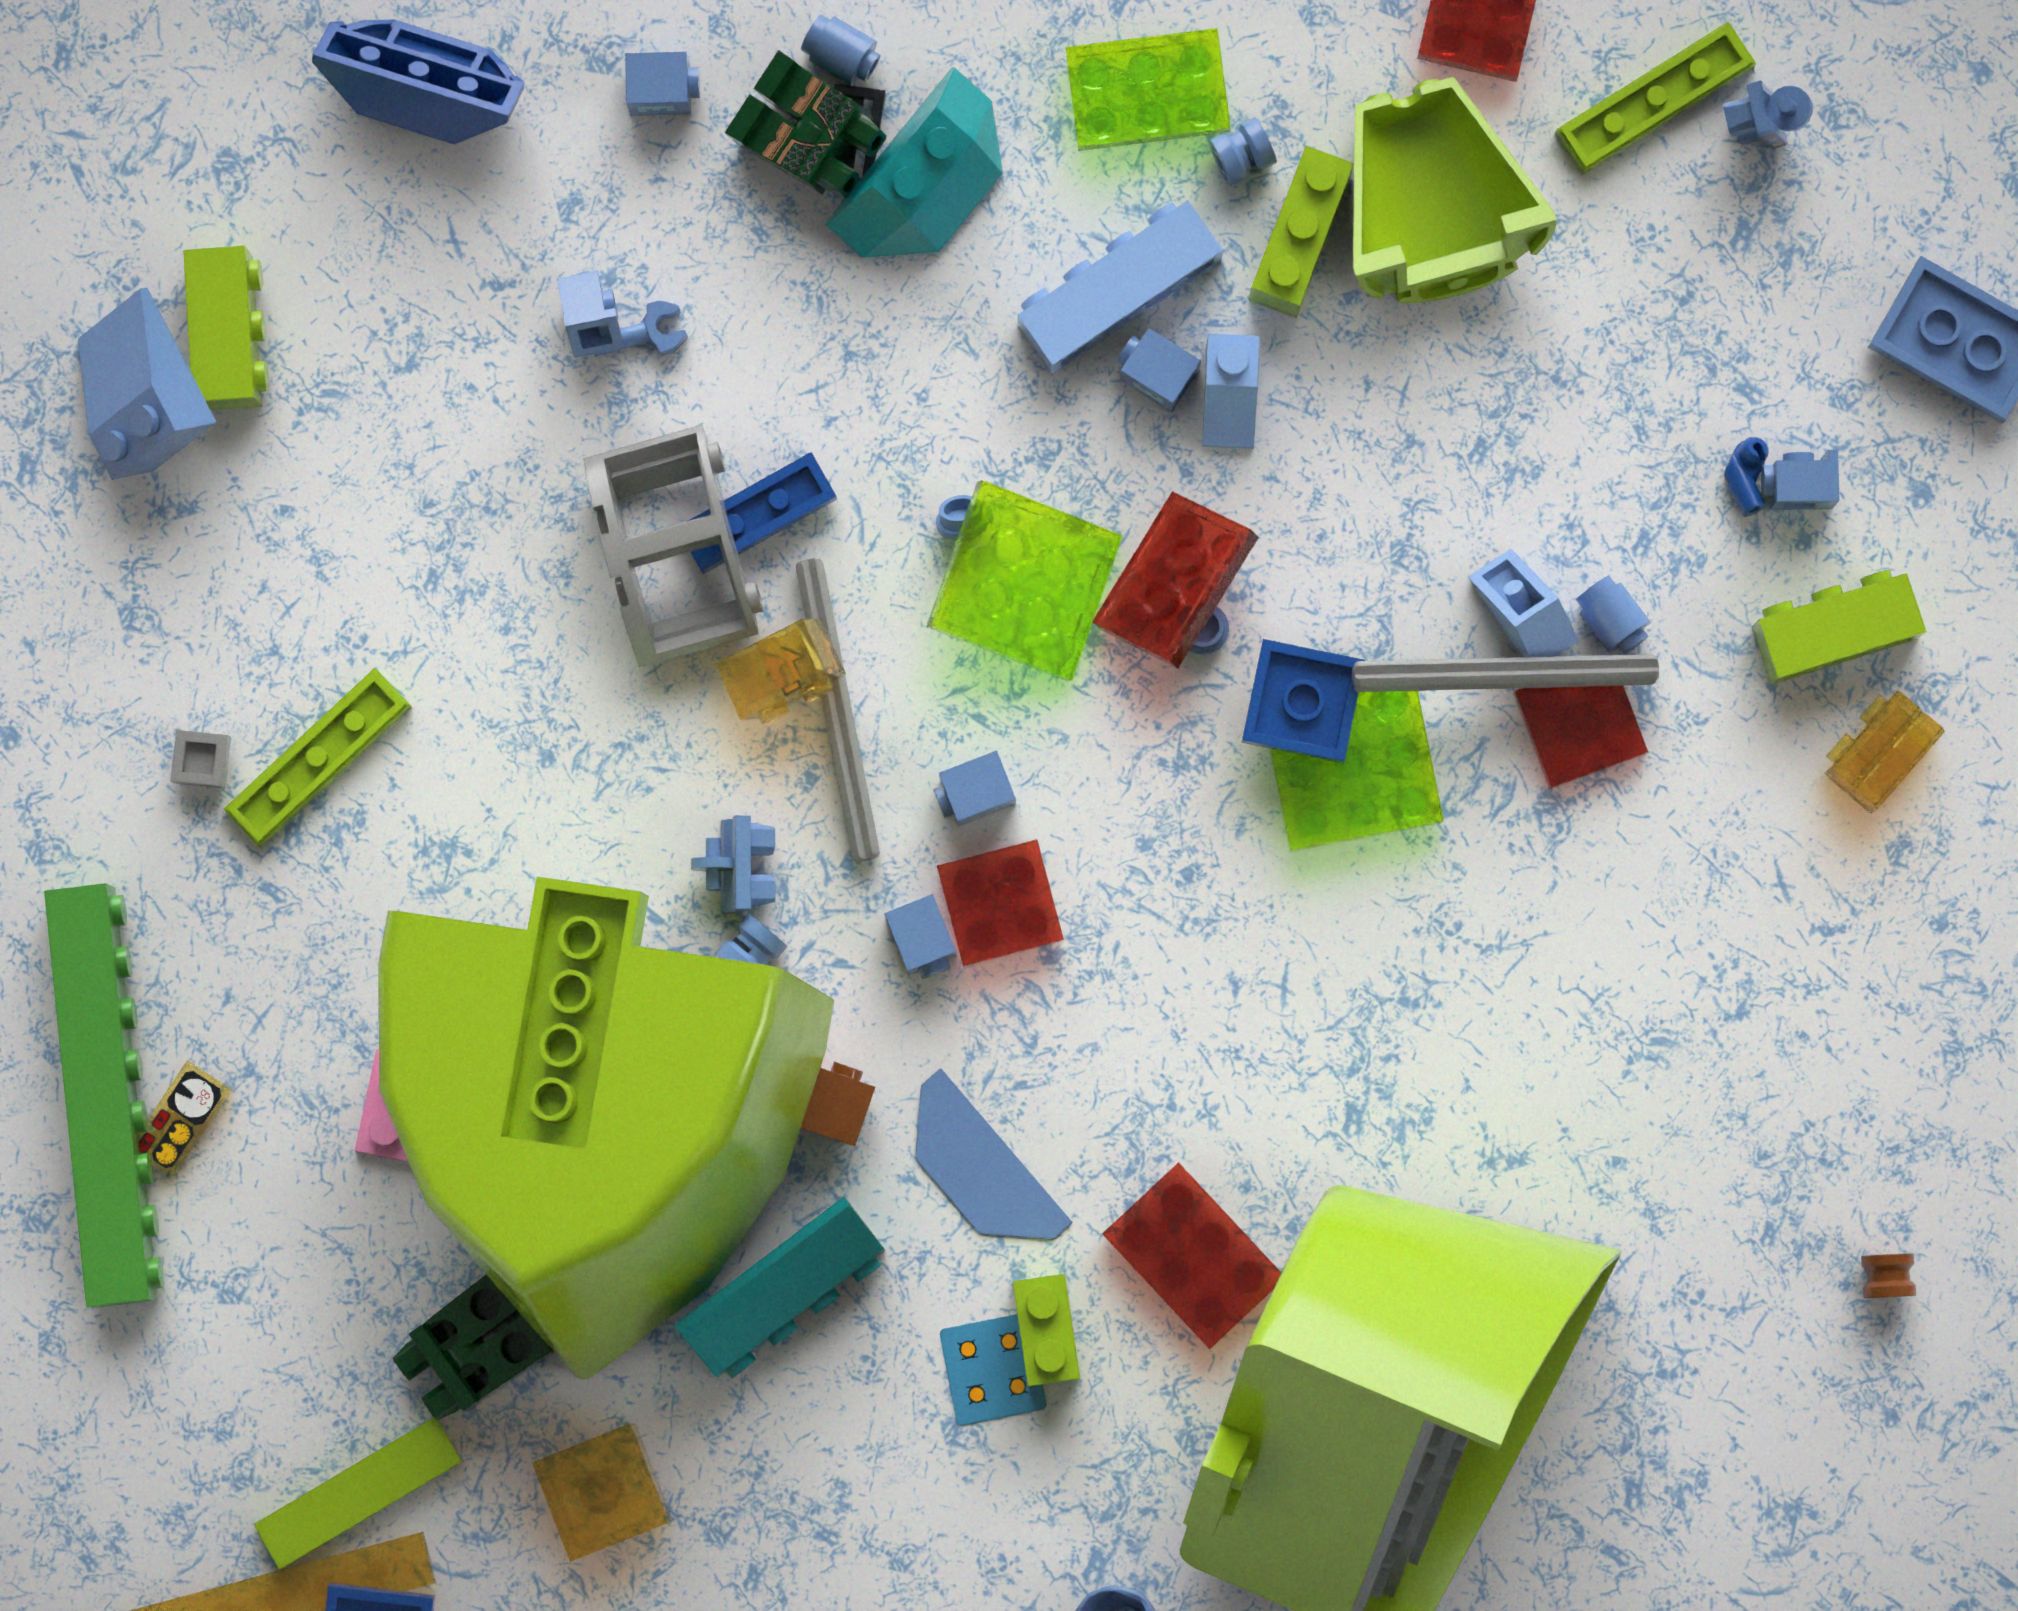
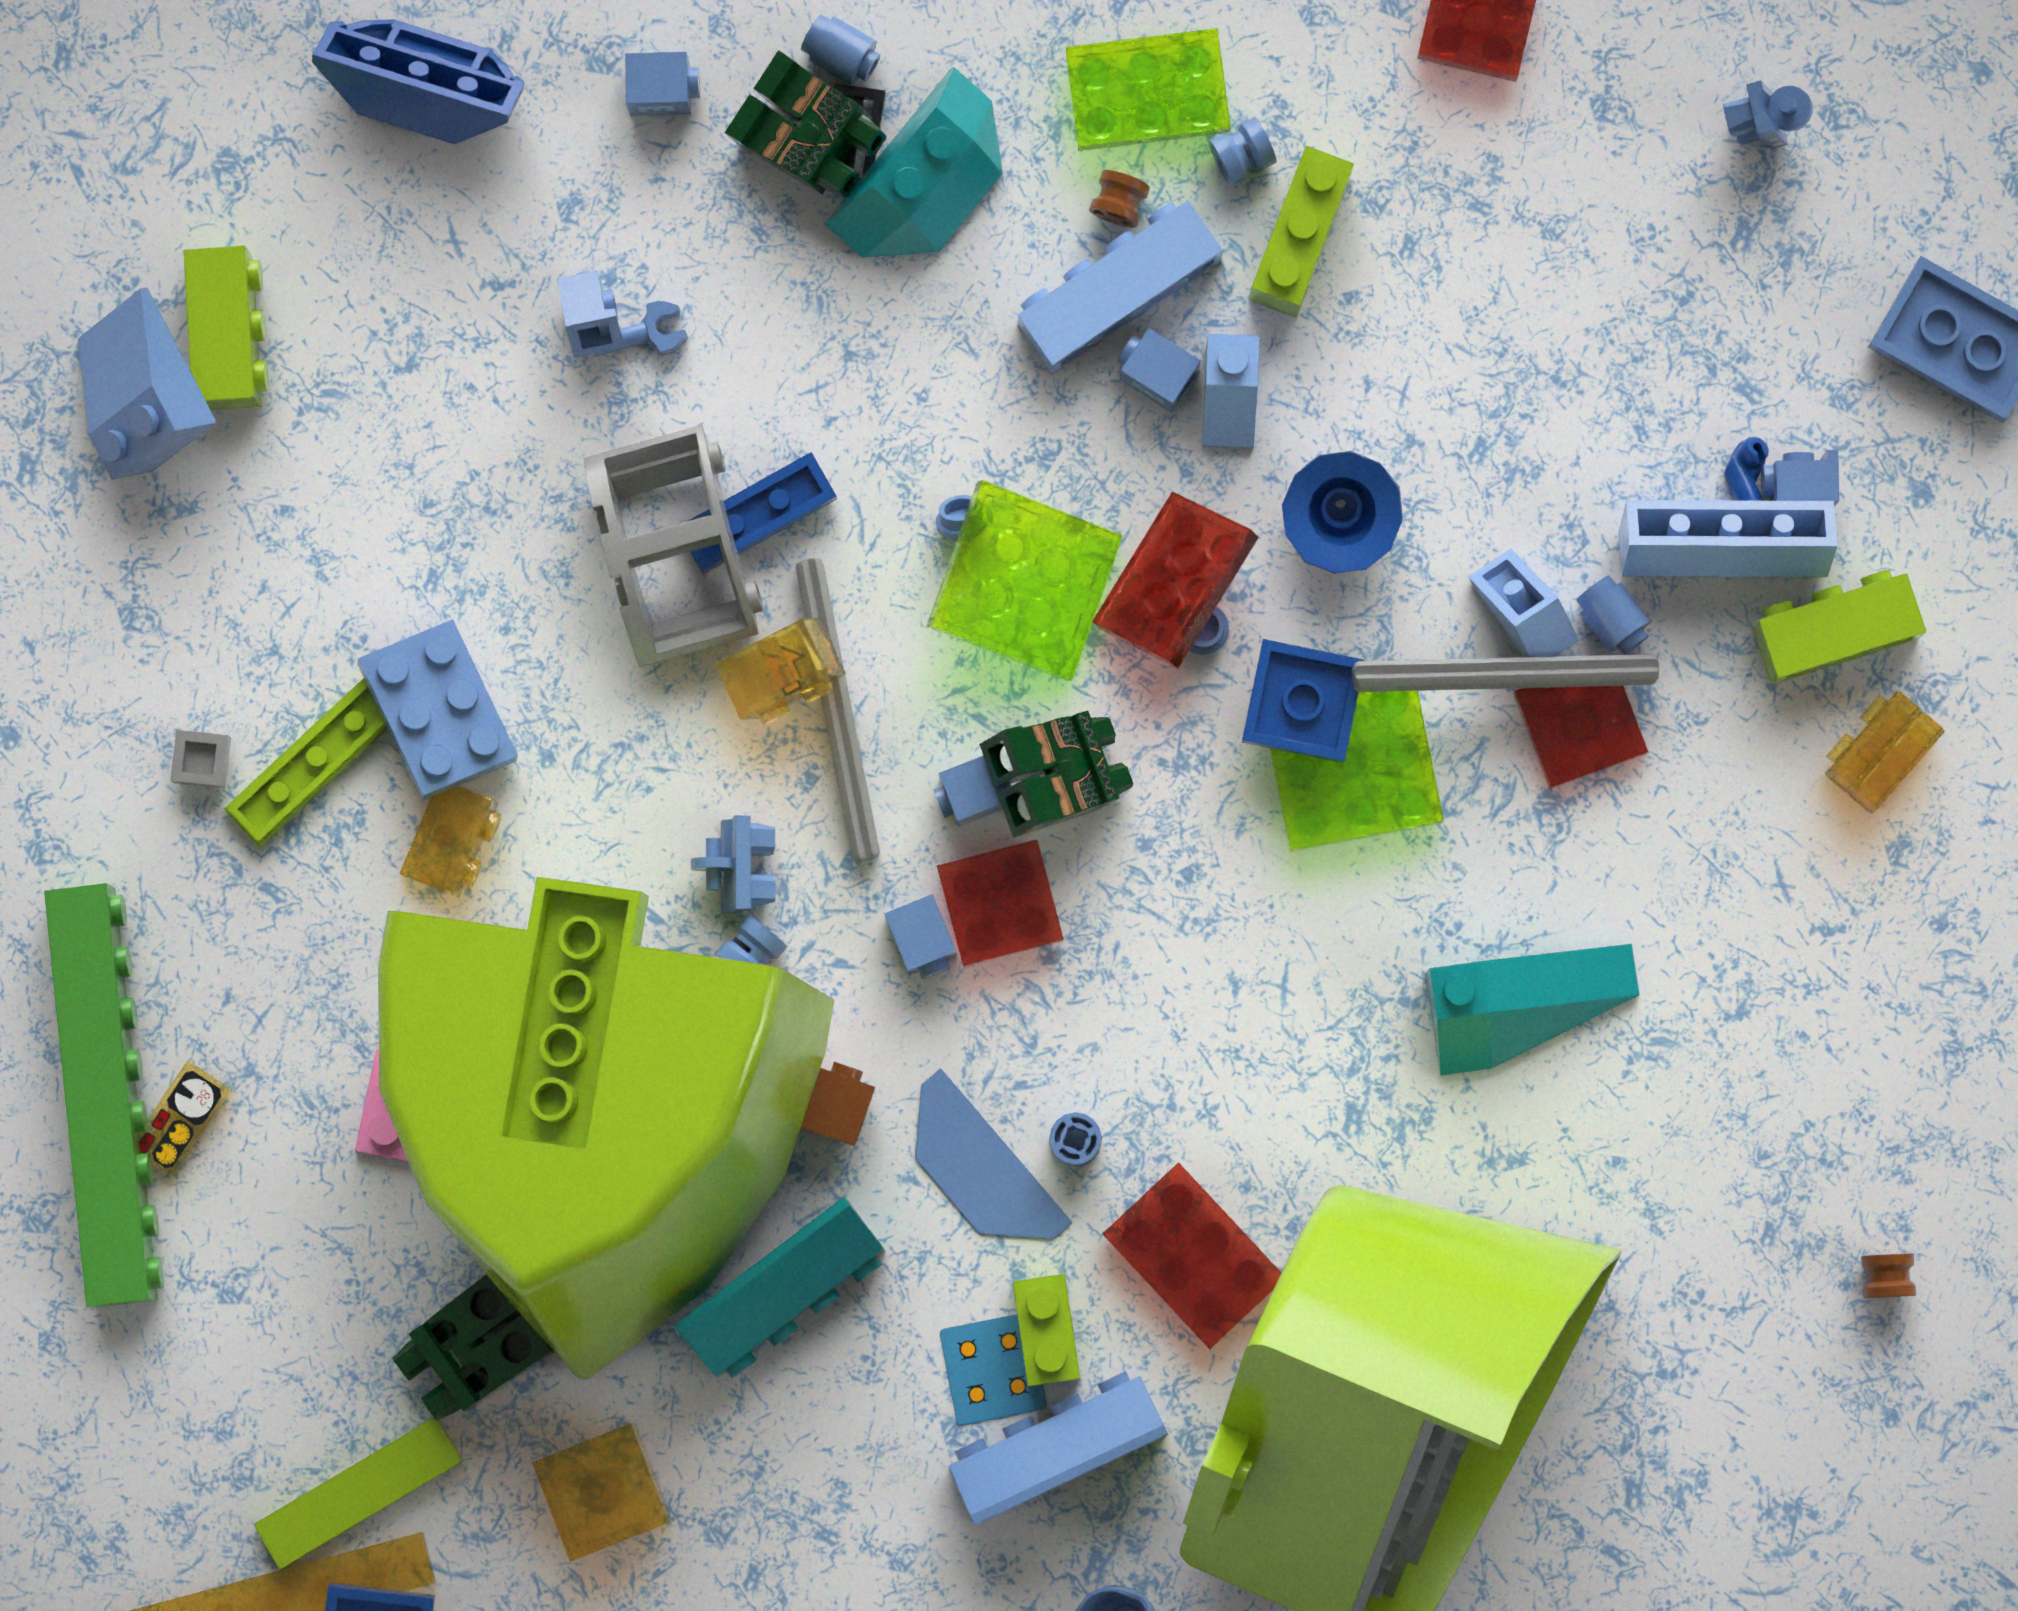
(437, 710): none -> medium blue plate
(450, 839): none -> clear yellow bracket
(1057, 1449): none -> medium blue slope
(1073, 766): none -> dark green hips
(1078, 1146): none -> medium blue wheel
(1119, 198): none -> dark orange wheel
(1346, 536): none -> blue hat
(1438, 197): lime cone -> none
(1510, 1005): none -> teal wedge
(1655, 98): lime tile -> none
(1727, 538): none -> light blue brick

